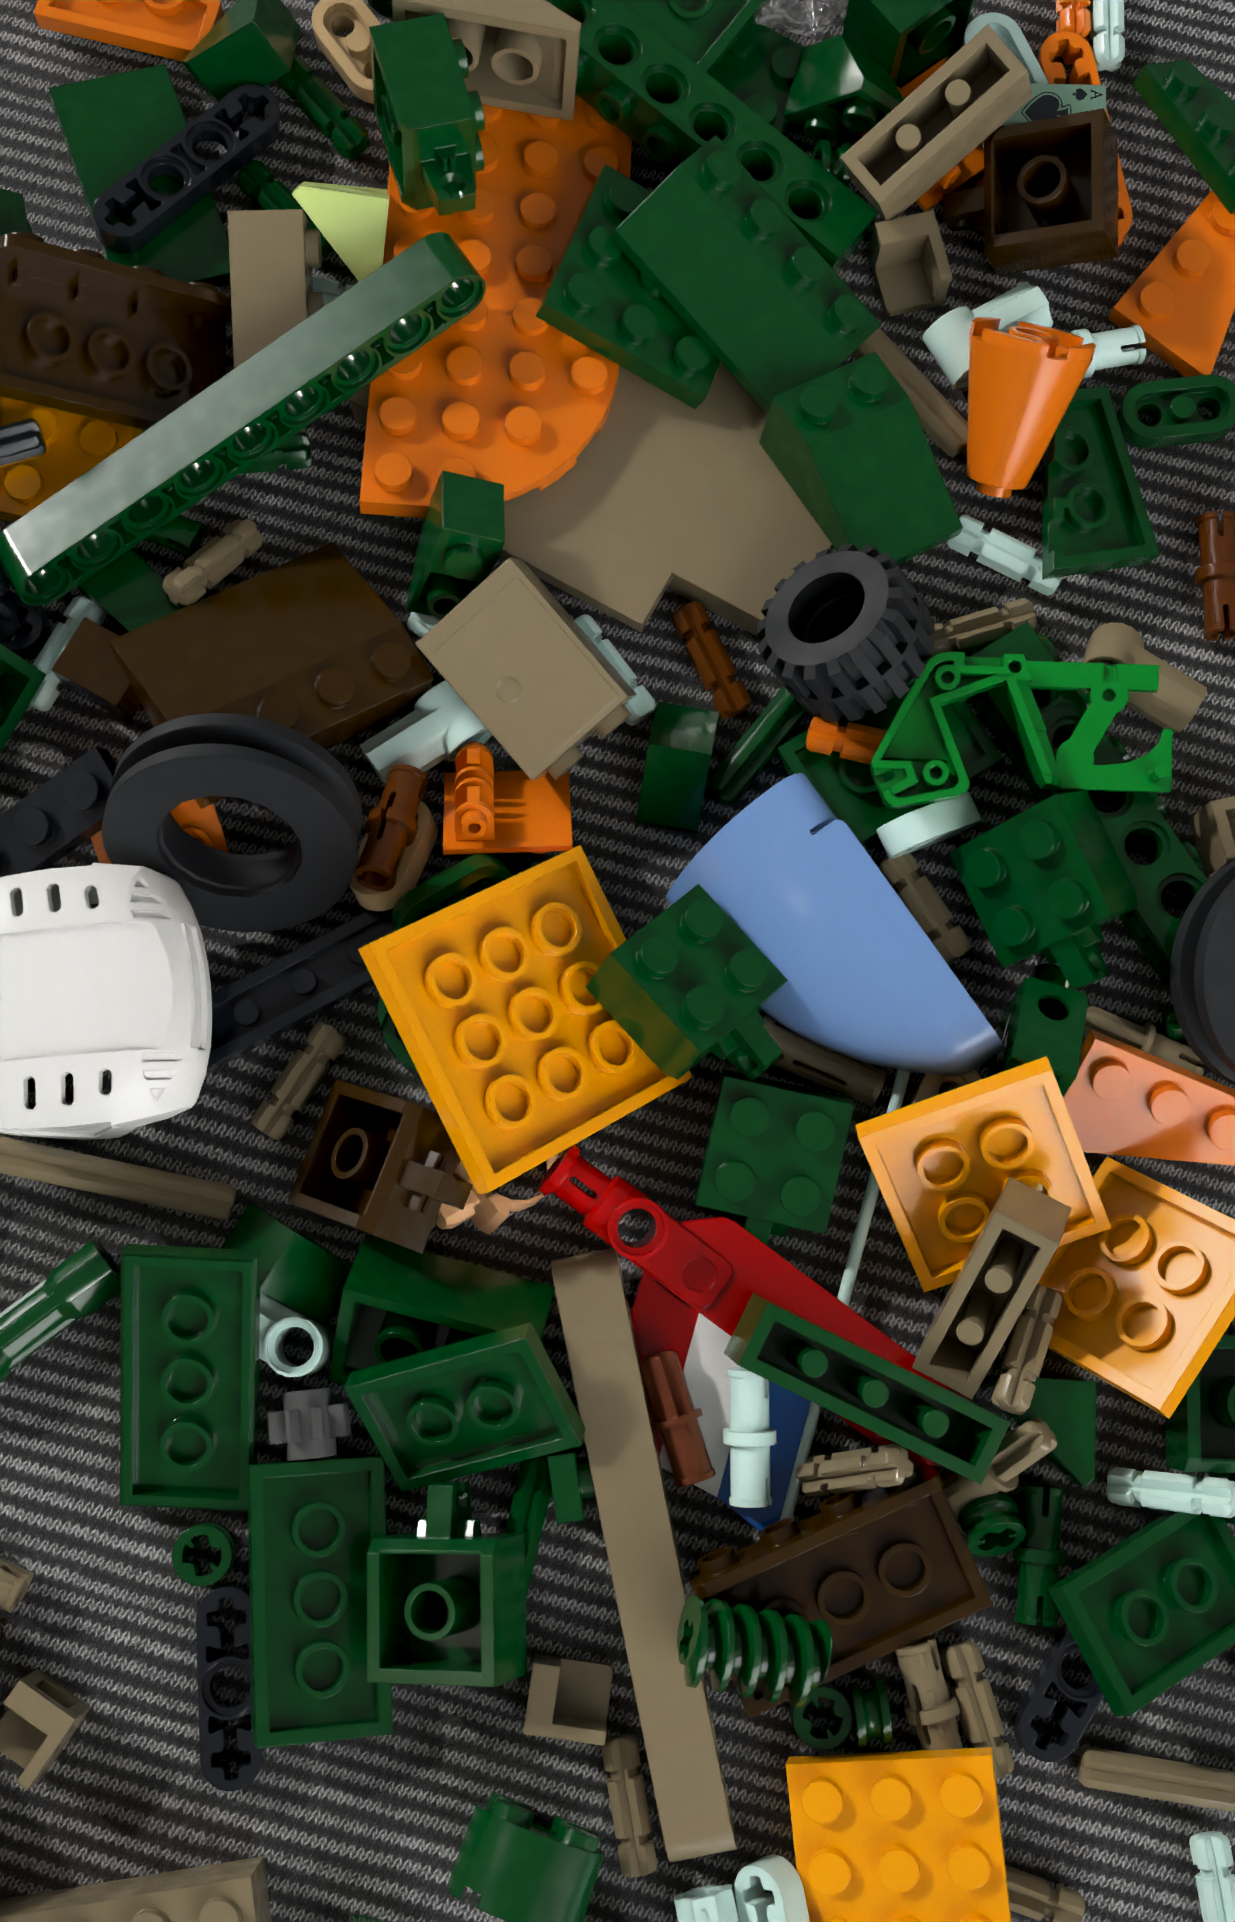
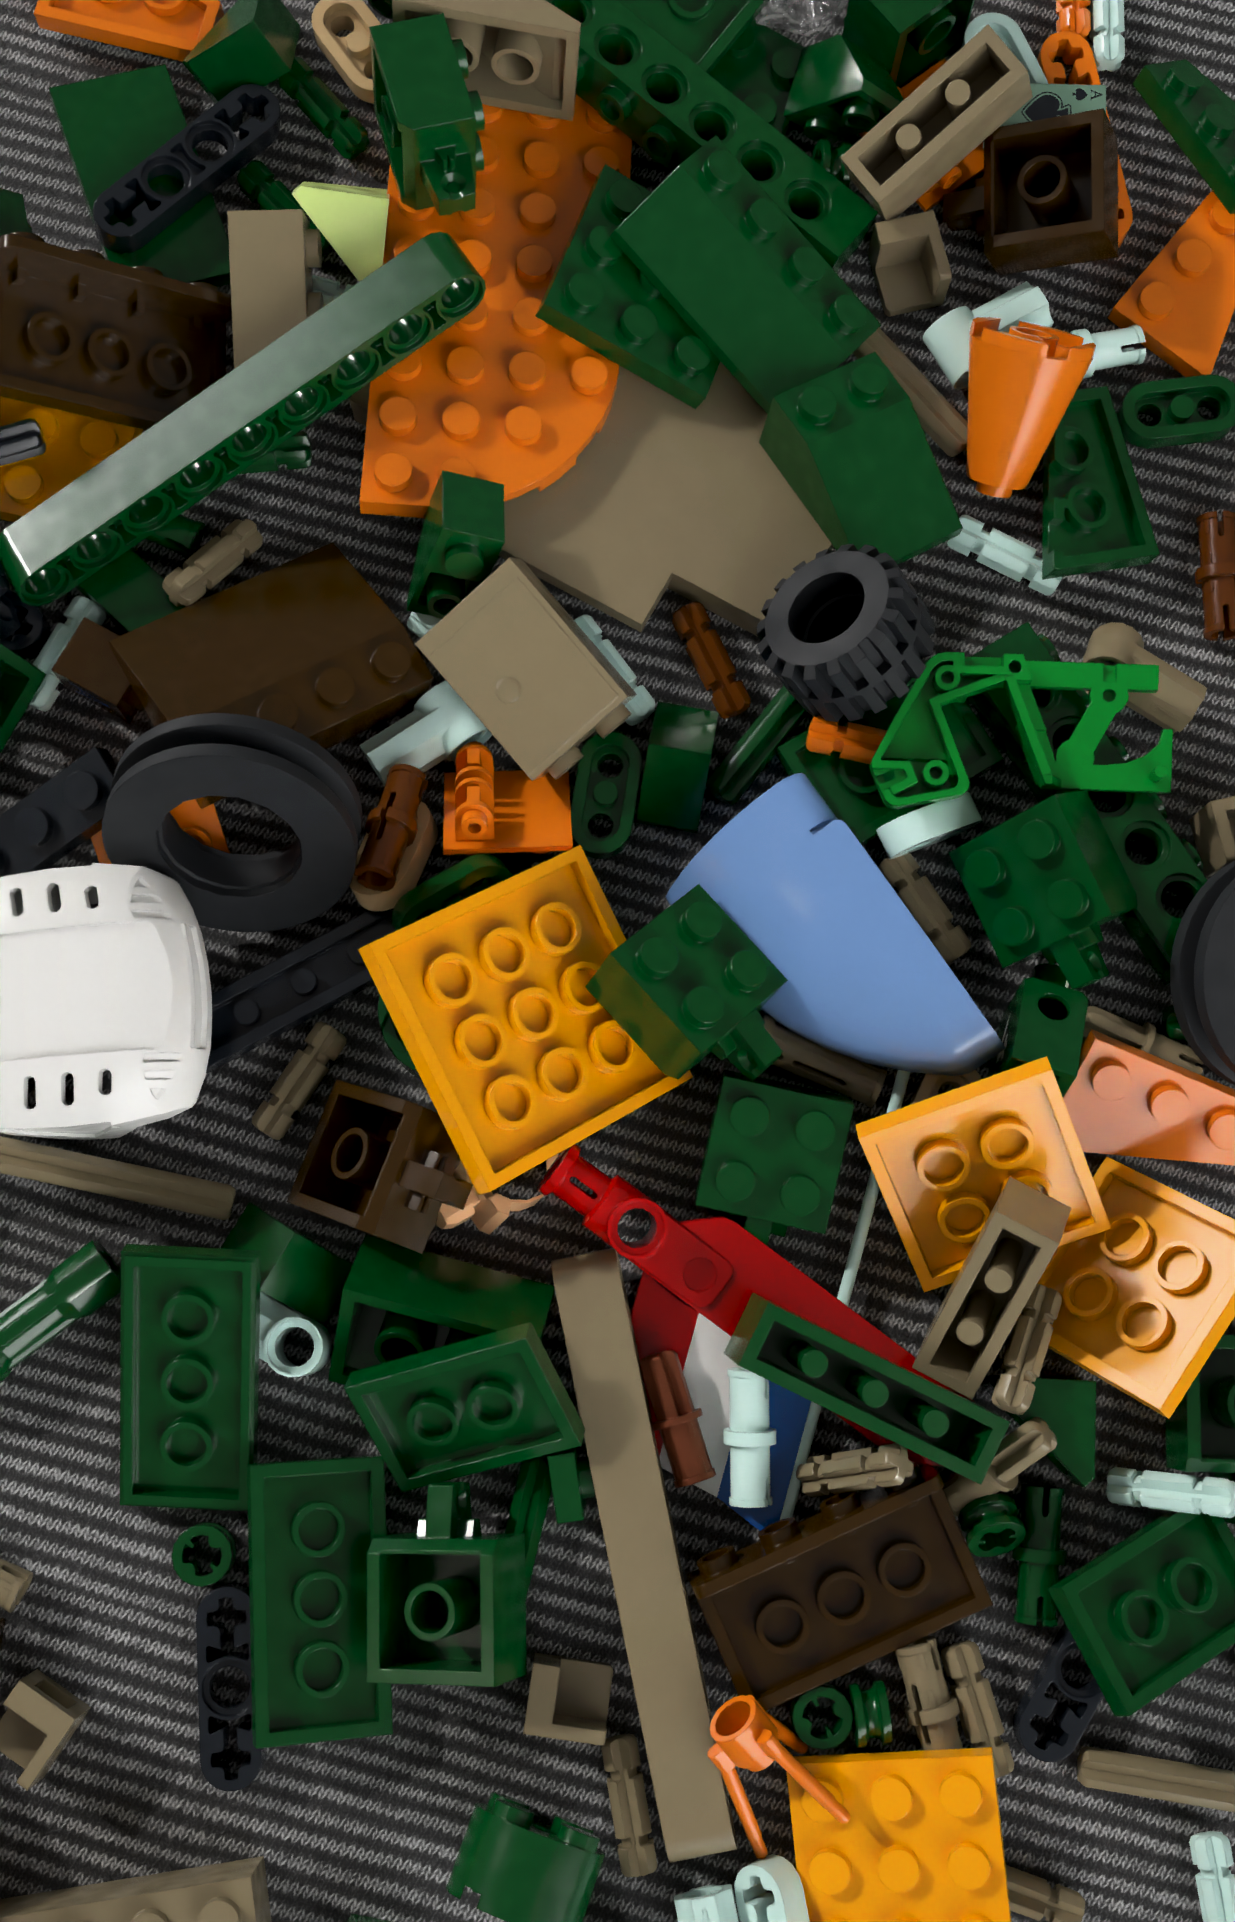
(309, 1423): dark grey gear -> none
(605, 797): none -> dark green plate
(752, 1741): none -> orange plant
(753, 1649): dark green piece -> none
(981, 627): dark tan axle -> none

